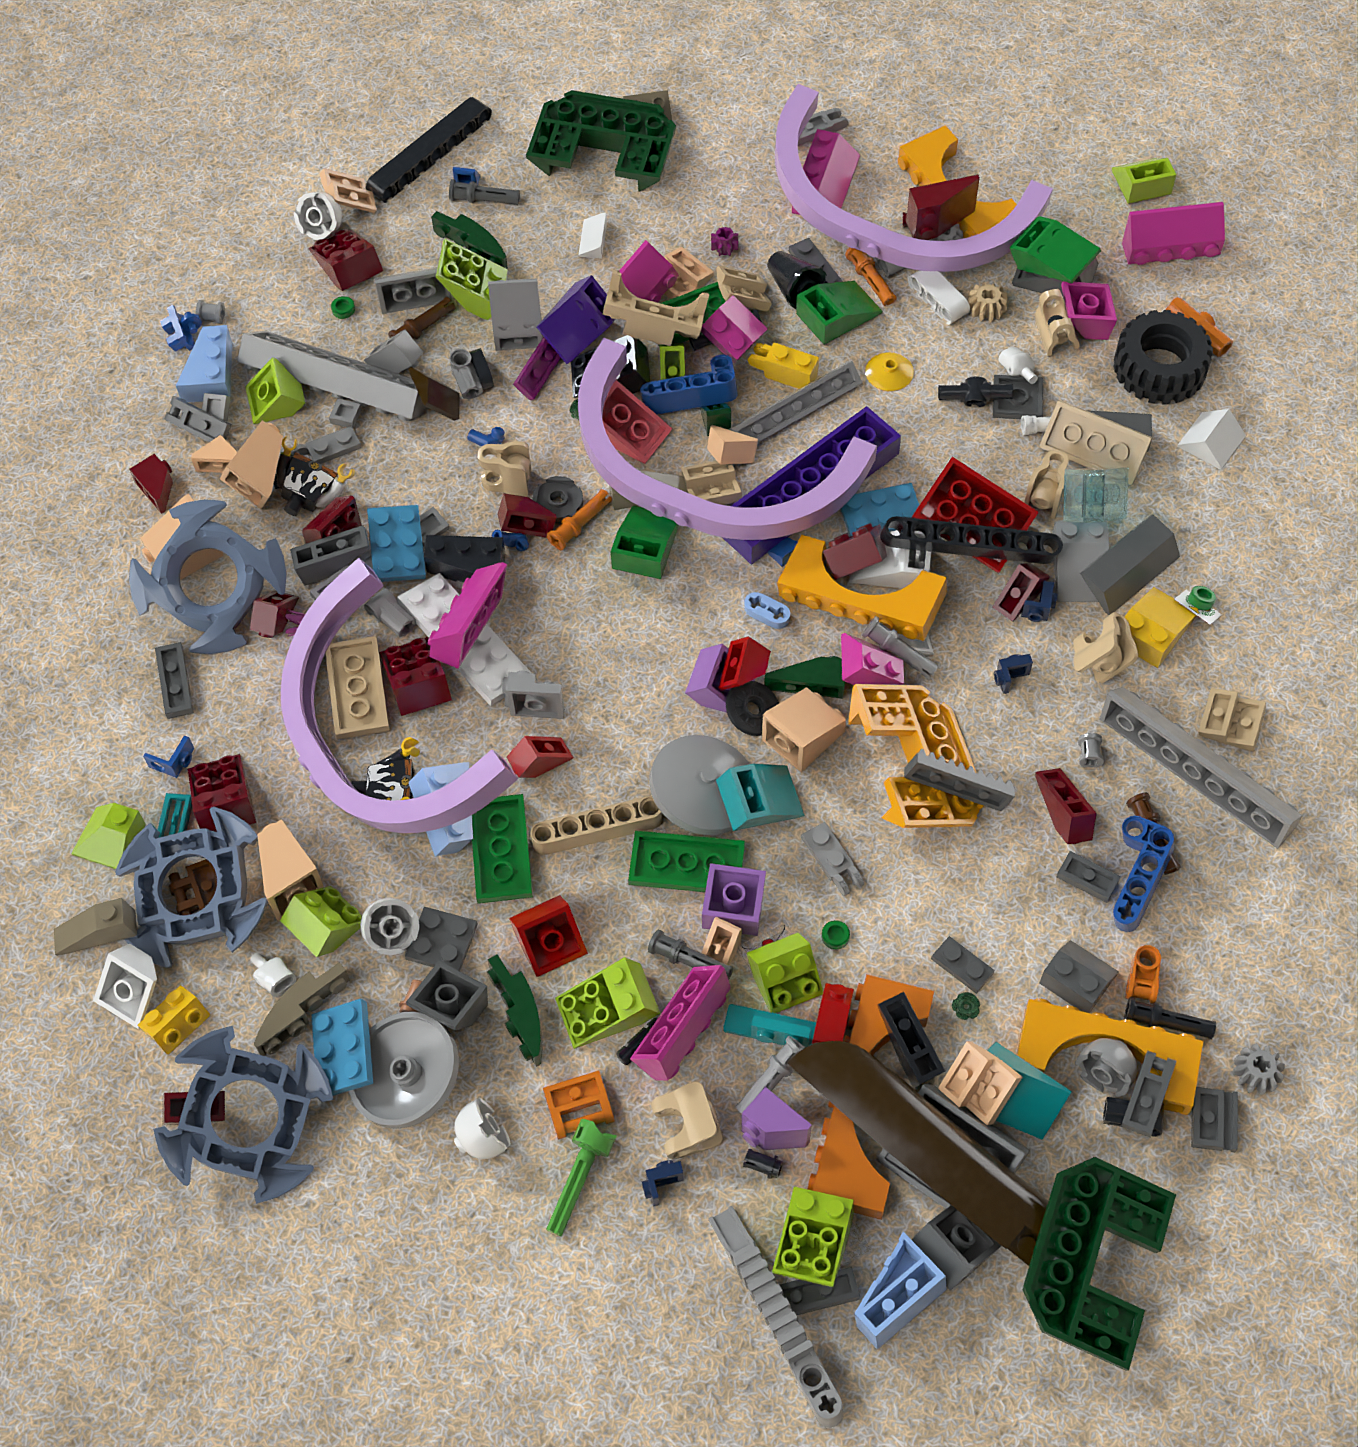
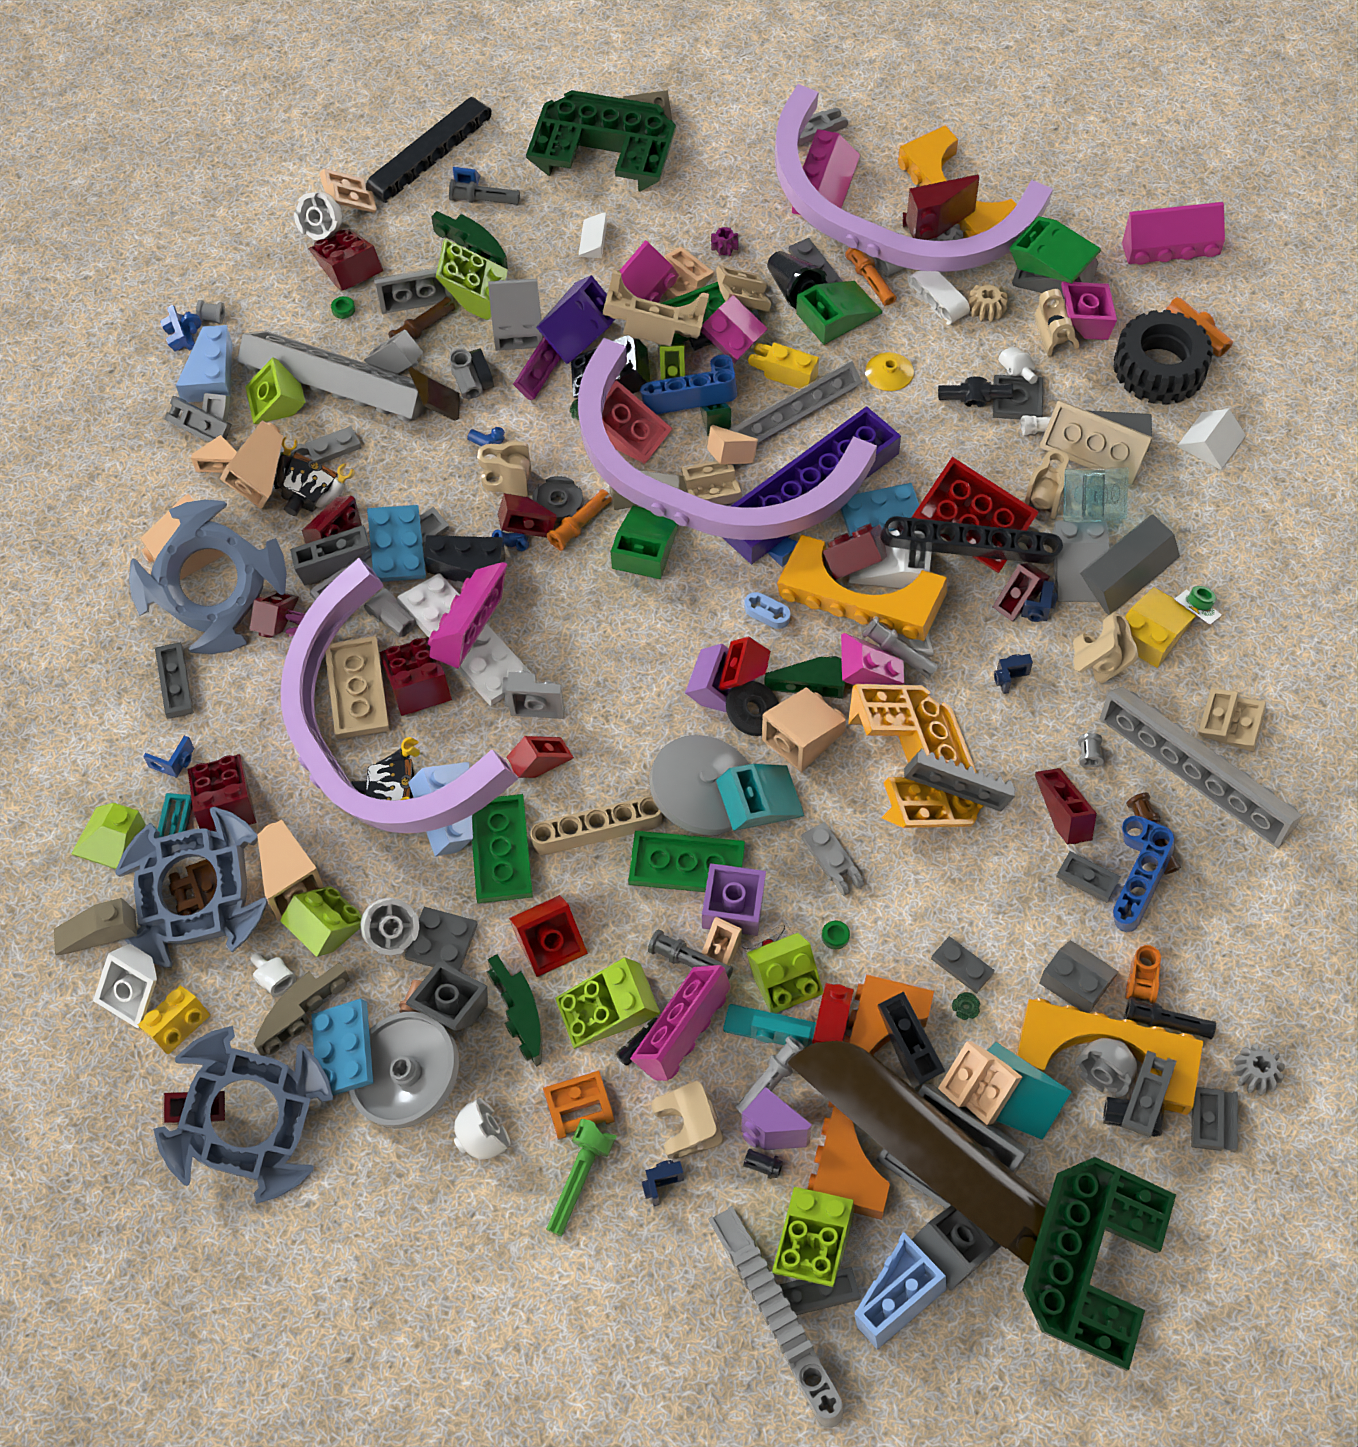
(154, 480): dark red slope -> none
(345, 413): light grey plate -> none
(1145, 179): lime slope -> none

